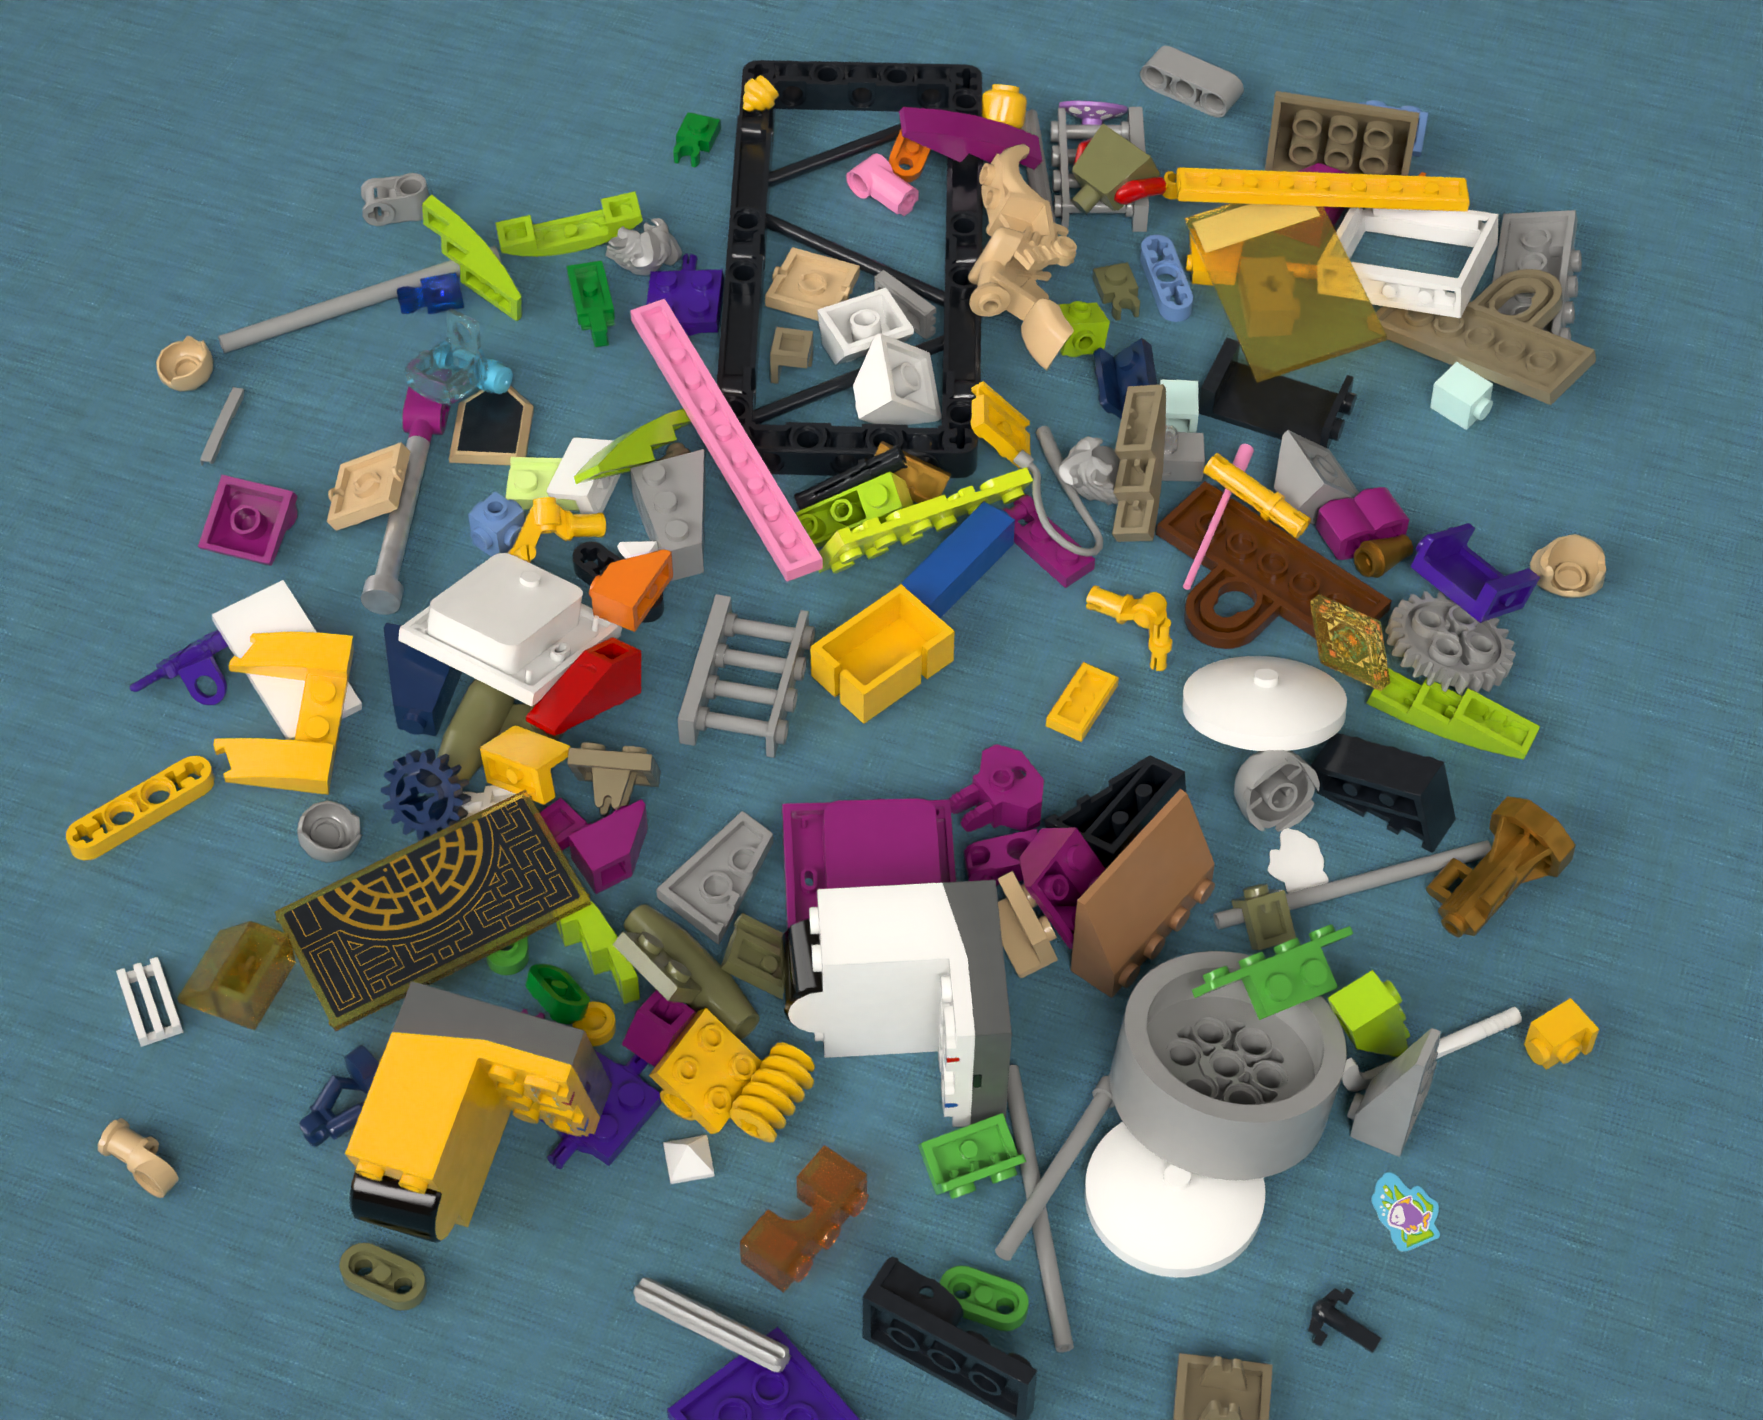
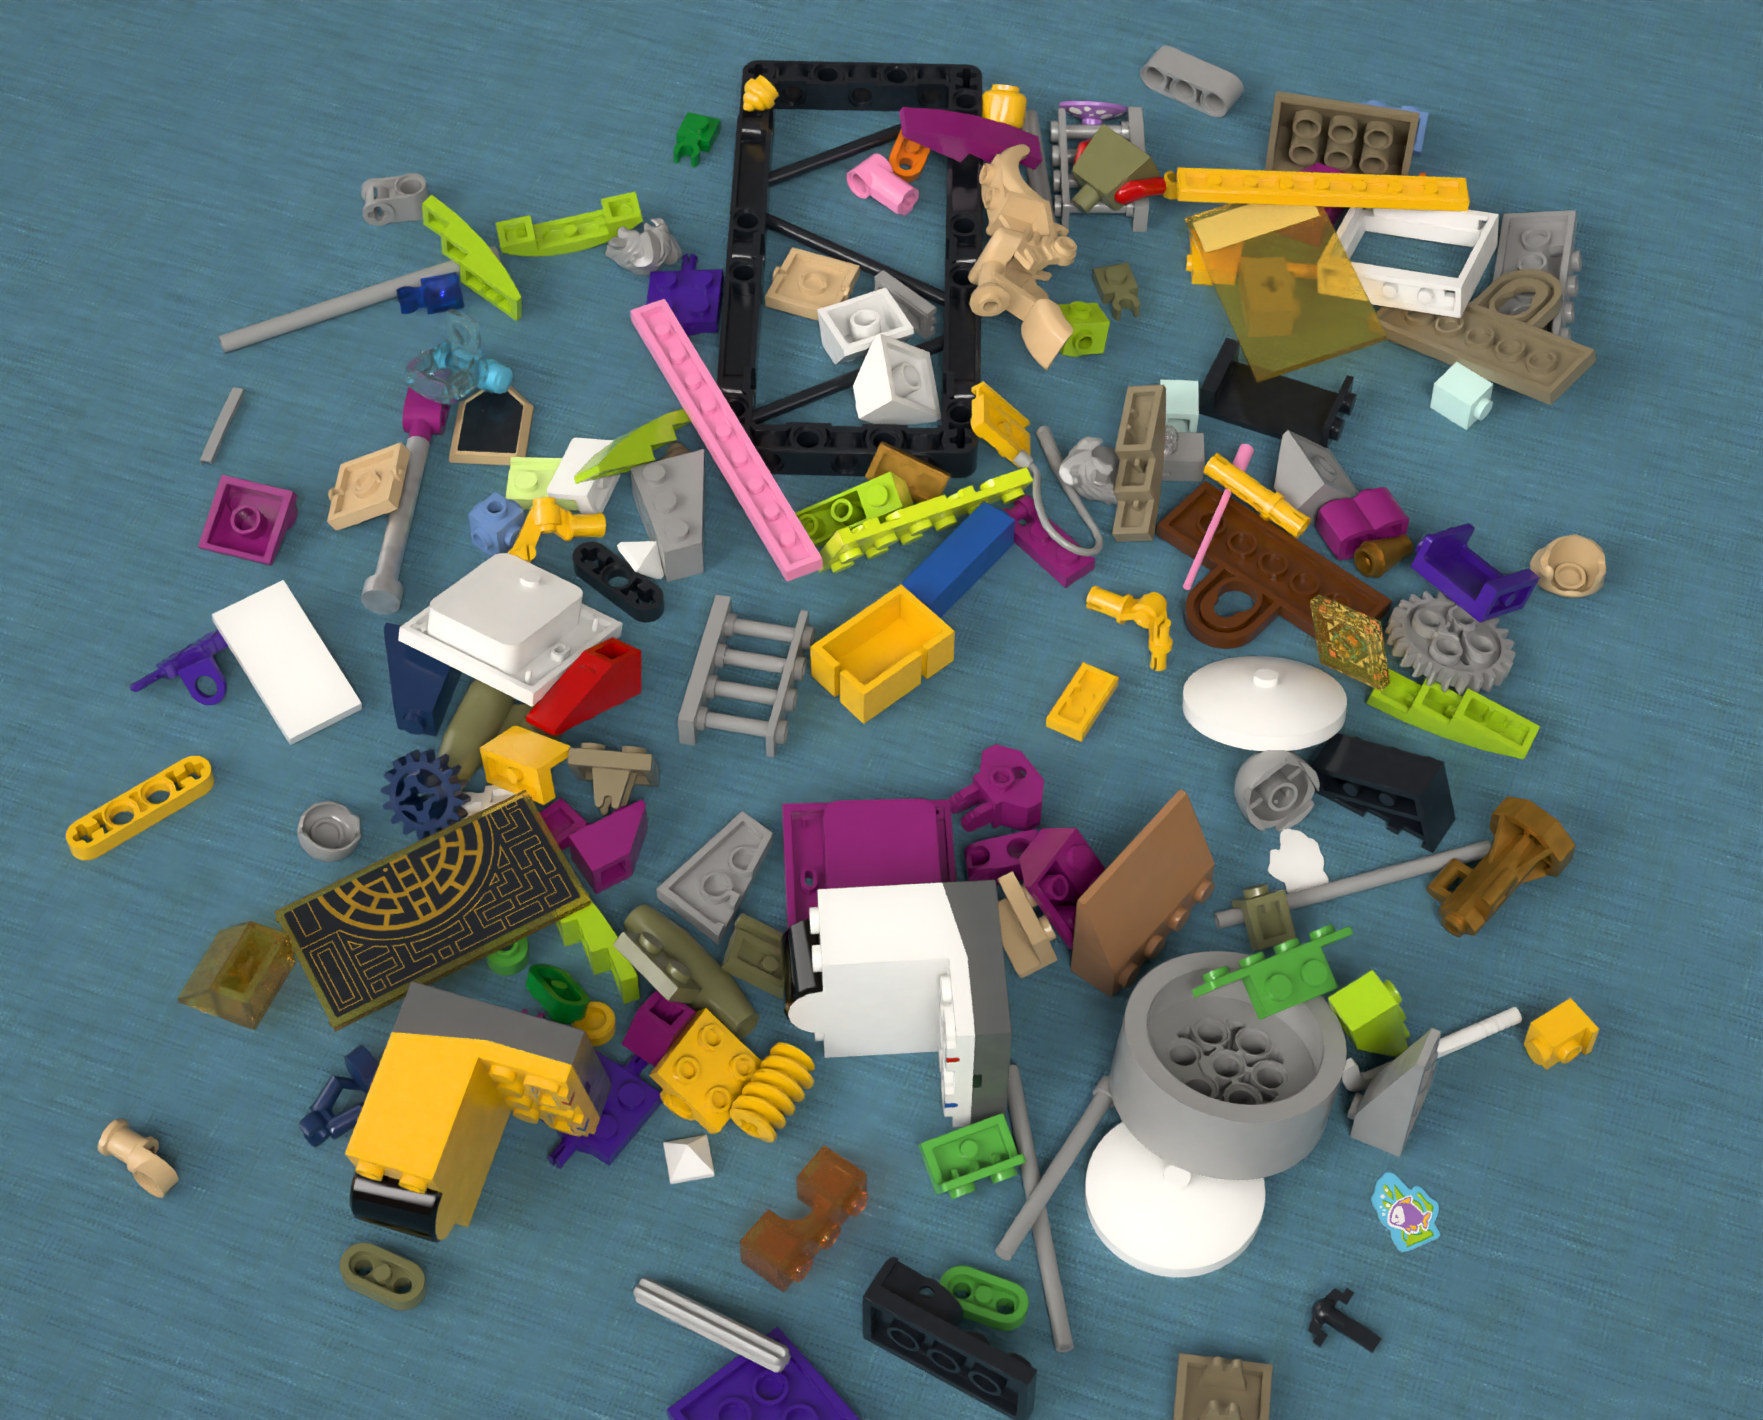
(141, 974): white tile -> none
(185, 364): tan hair -> none
(307, 761): yellow wedge -> none
(592, 299): green hinge -> none
(631, 588): orange slope -> none
(790, 349): dark tan panel -> none
(866, 470): black pin -> none
(1124, 808): black wedge -> none
(1128, 368): dark blue bracket -> none
(1163, 290): medium blue beam -> none

